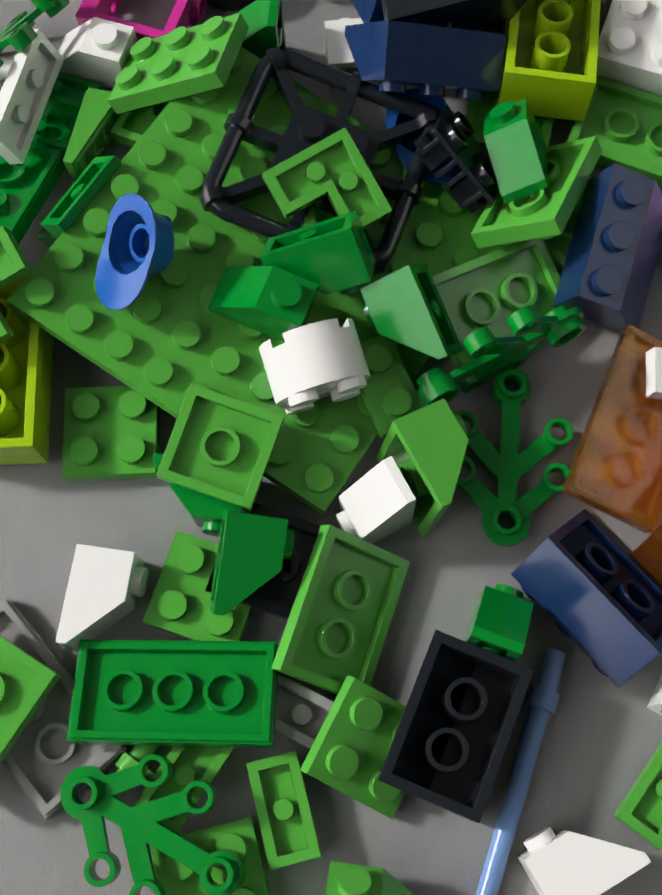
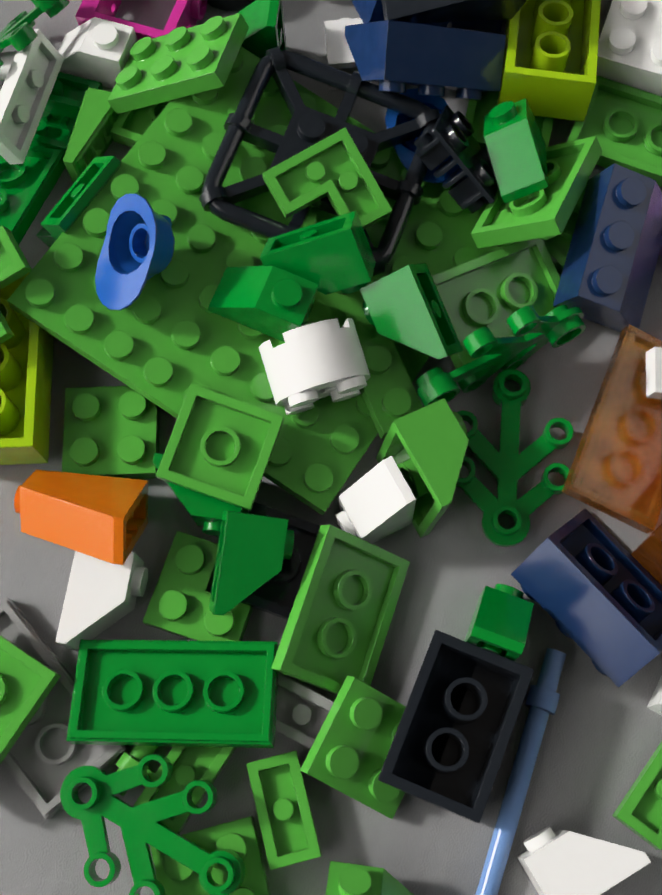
(84, 512): none -> orange slope

